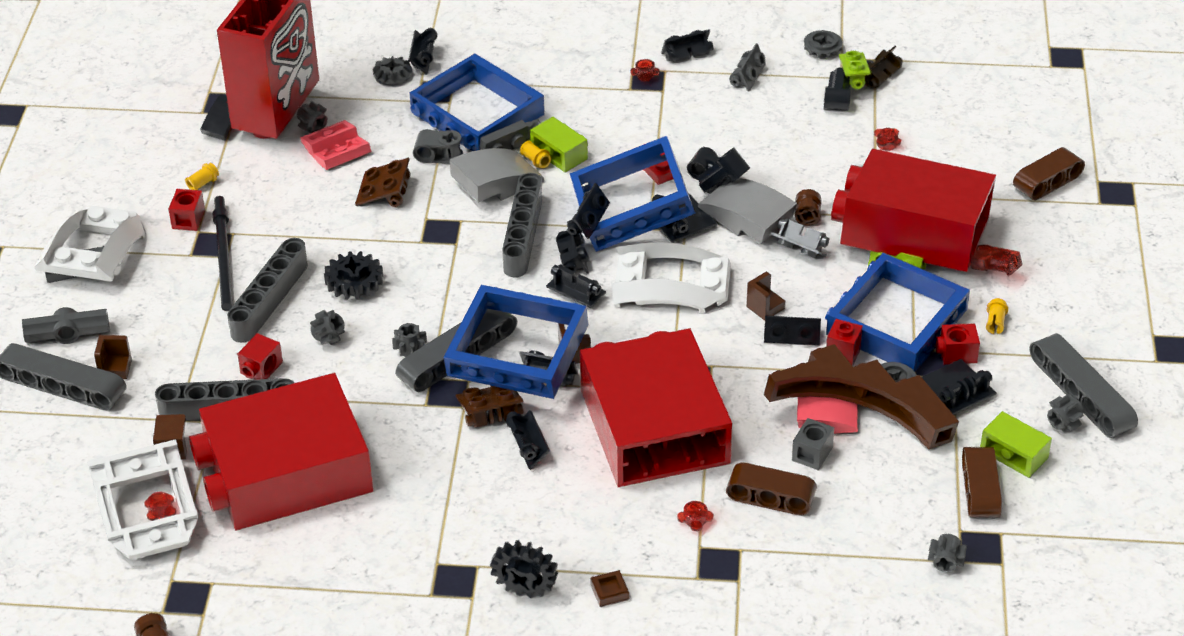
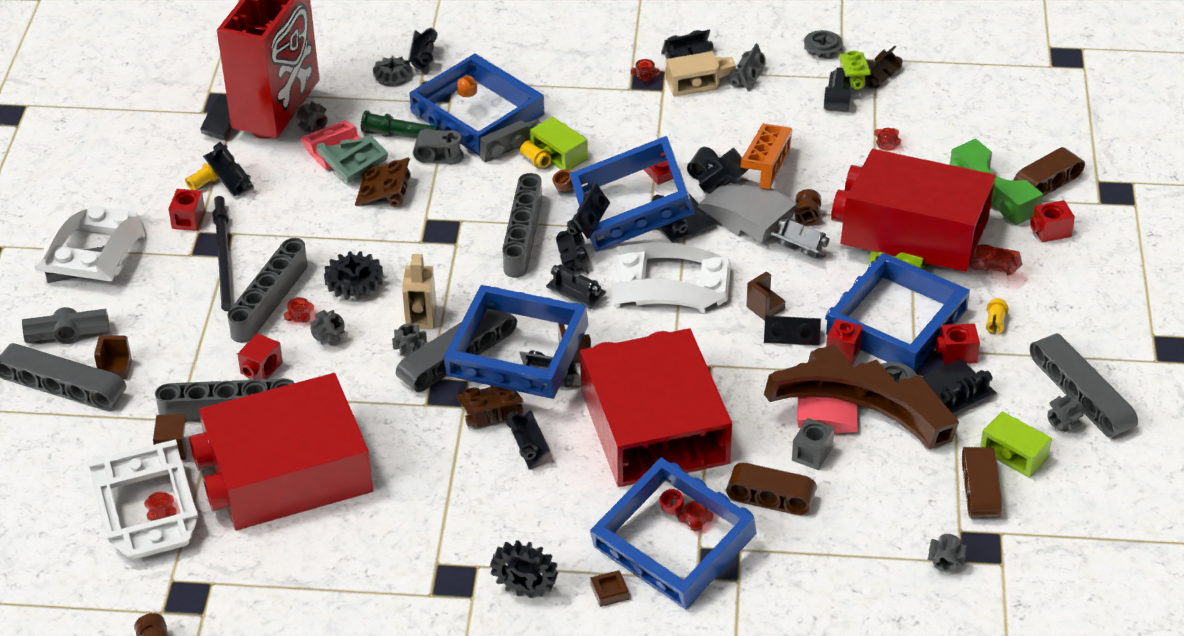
(228, 170): none -> black hinge
(298, 310): none -> clear red plate
(353, 157): none -> sand green wing
(388, 125): none -> dark green pin
(419, 293): none -> tan hinge
(467, 86): none -> orange hinge
(490, 172): light grey slope -> none
(562, 180): none -> dark orange hinge
(666, 501): none -> red hinge
(678, 590): none -> blue window
(696, 72): none -> tan hinge
(768, 156): none -> orange fence
(1011, 198): none -> bright green arch
(1052, 221): none -> red brick

